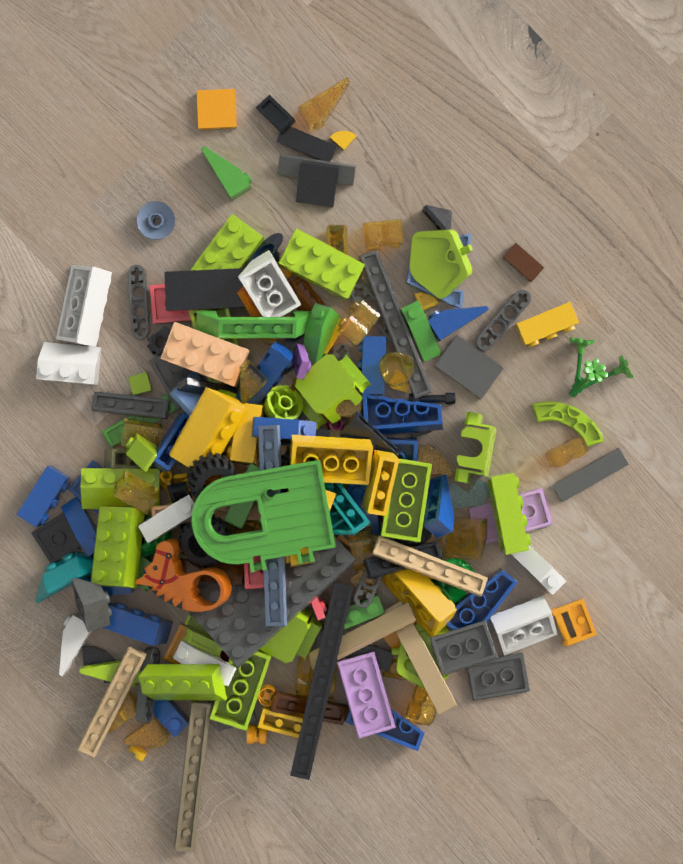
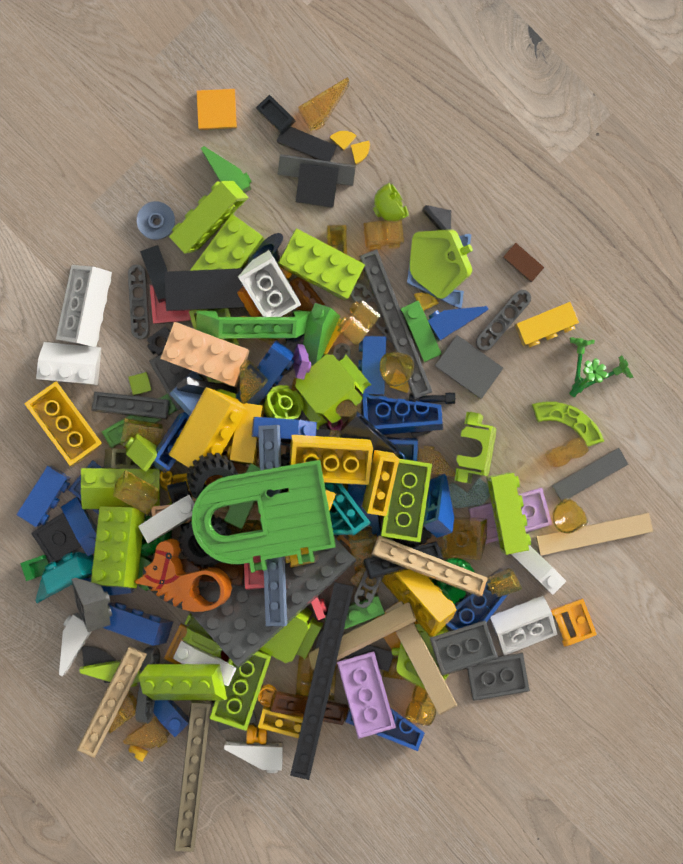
(34, 567): none -> green panel
(63, 424): none -> yellow slope
(156, 269): none -> black tile
(208, 216): none -> lime brick
(265, 757): none -> white slope
(360, 151): none -> yellow tile
(389, 204): none -> lime cylinder
(504, 583): none -> clear yellow slope
(569, 516): none -> clear yellow helmet
(595, 534): none -> tan tile

